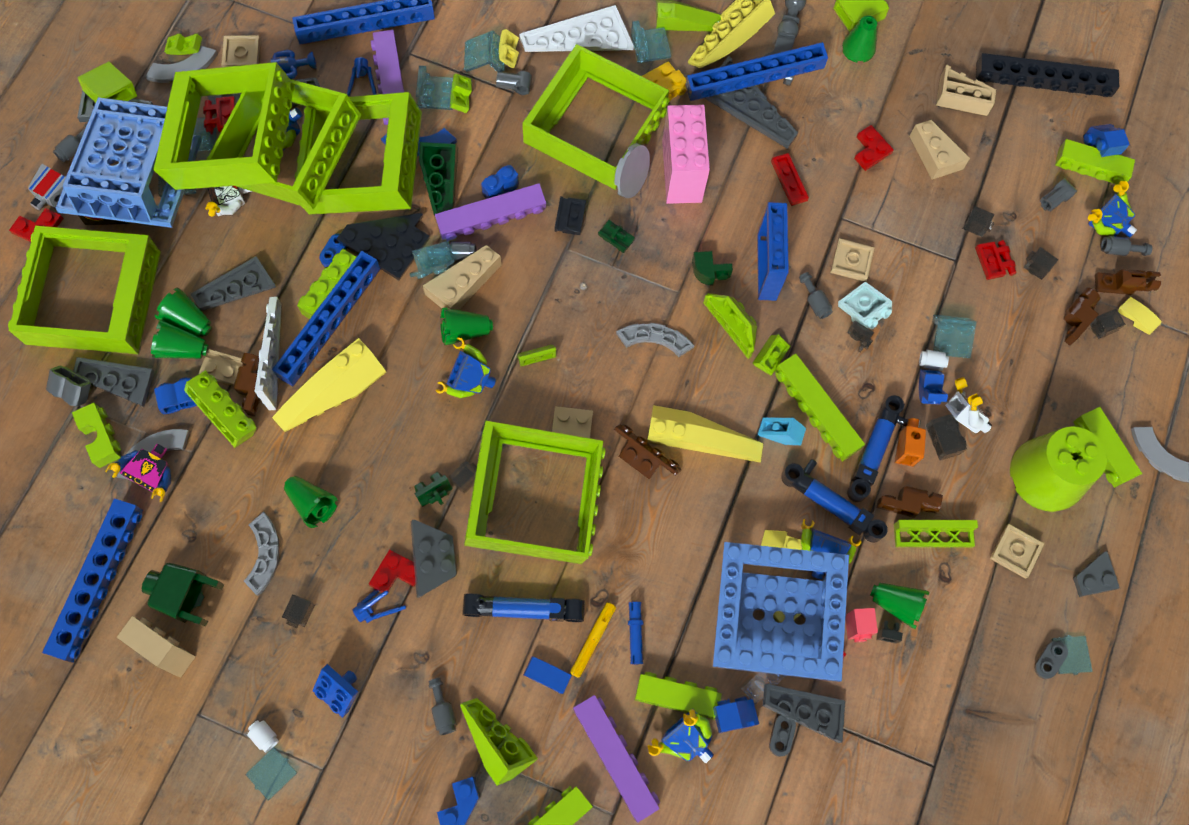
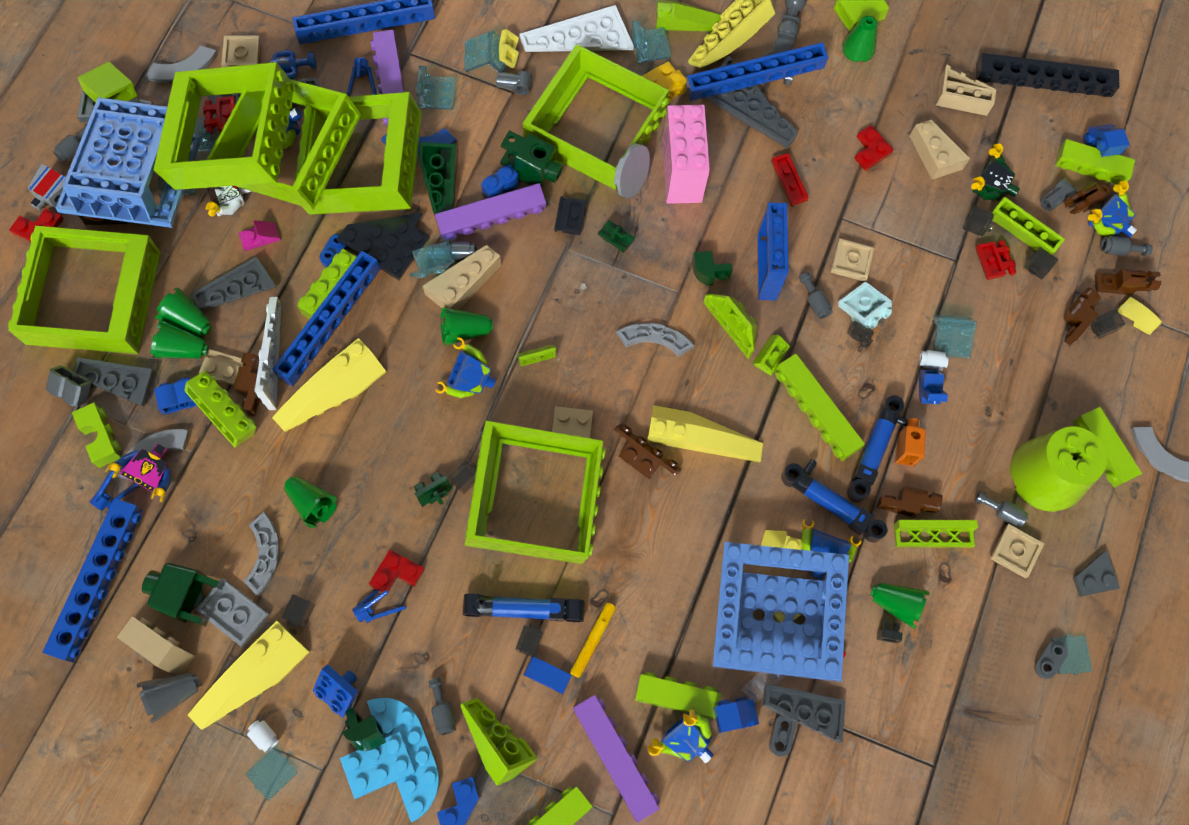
(101, 498): none -> blue plant
(167, 693): none -> dark grey cone
(183, 45): lime slope -> none
(232, 613): none -> light grey tile
(252, 673): none -> light yellow wedge
(260, 235): none -> dark pink slope
(363, 734): none -> dark green brick
(402, 759): none -> medium azure plate
(432, 557): dark grey wing -> none
(460, 93): lime slope -> none
(529, 640): none -> clear smoke brick
(532, 159): none -> dark green piece
(635, 623): blue pin -> none
(782, 430): medium azure slope -> none
(861, 624): coral piece -> none
(946, 437): clear smoke brick -> none
(967, 410): white torso -> none
(995, 178): none -> torso
(1006, 510): none -> dark grey piece
(1026, 227): none -> lime brick
(1089, 197): none -> reddish brown plate

